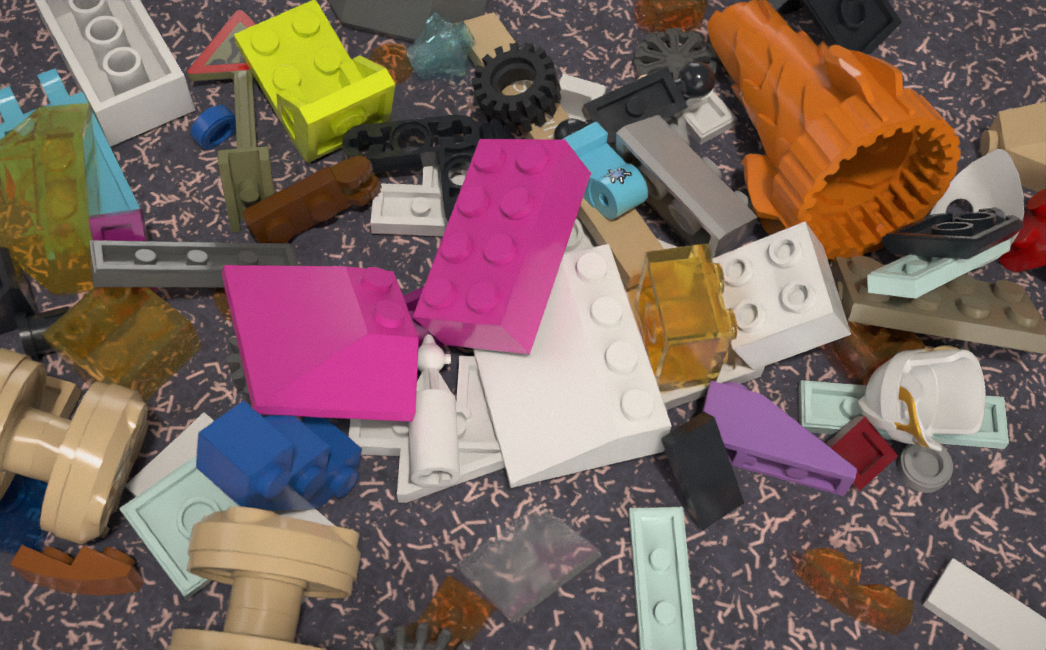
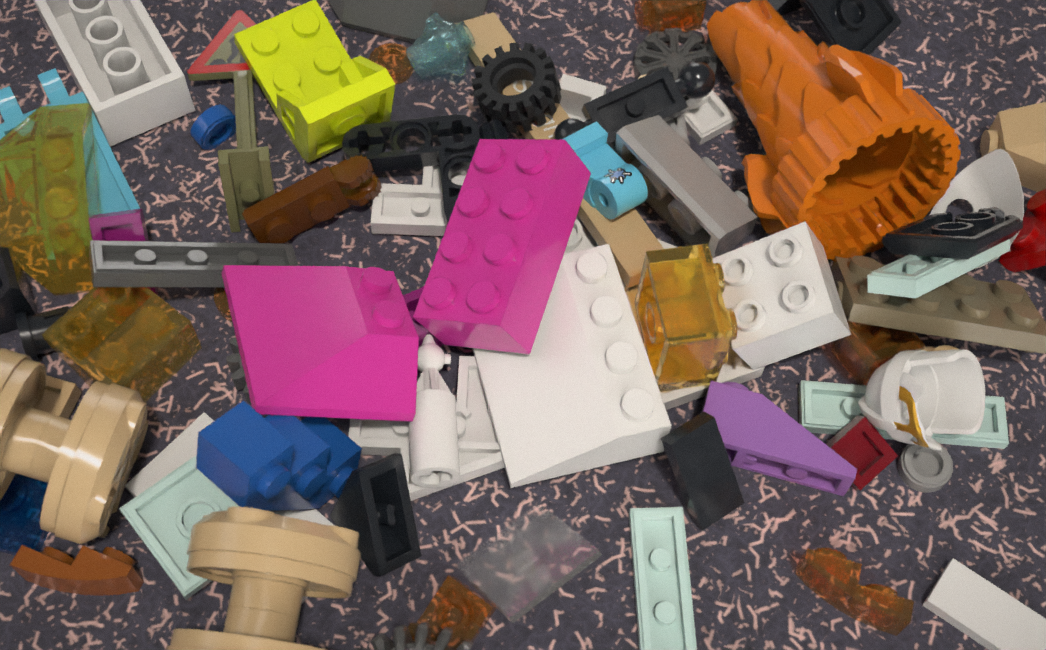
(381, 511): none -> black slope

